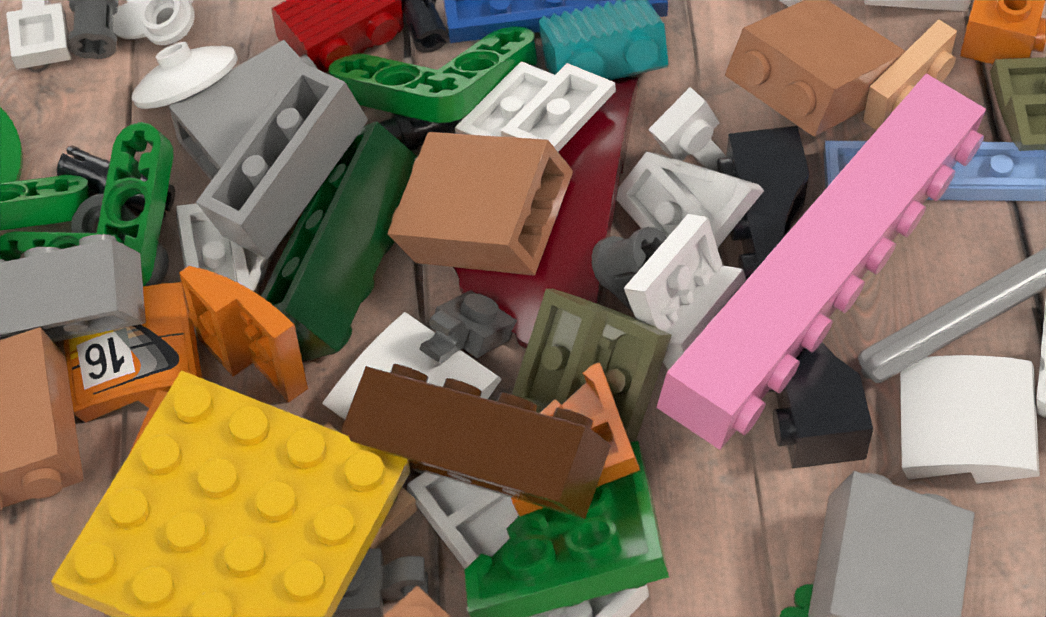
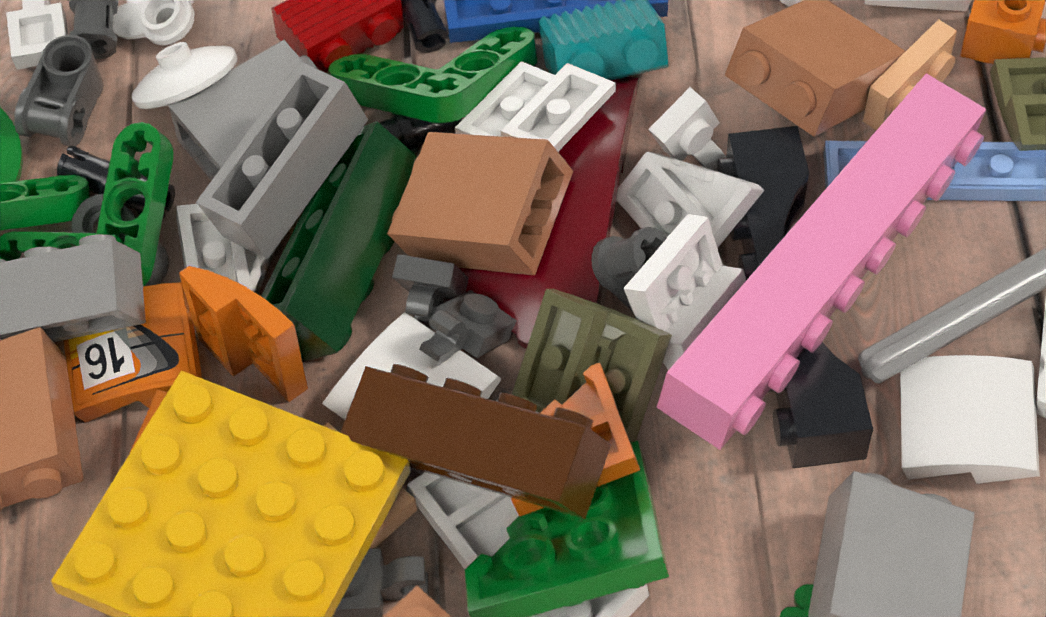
(60, 92): none -> dark grey piece
(428, 284): none -> dark grey tile

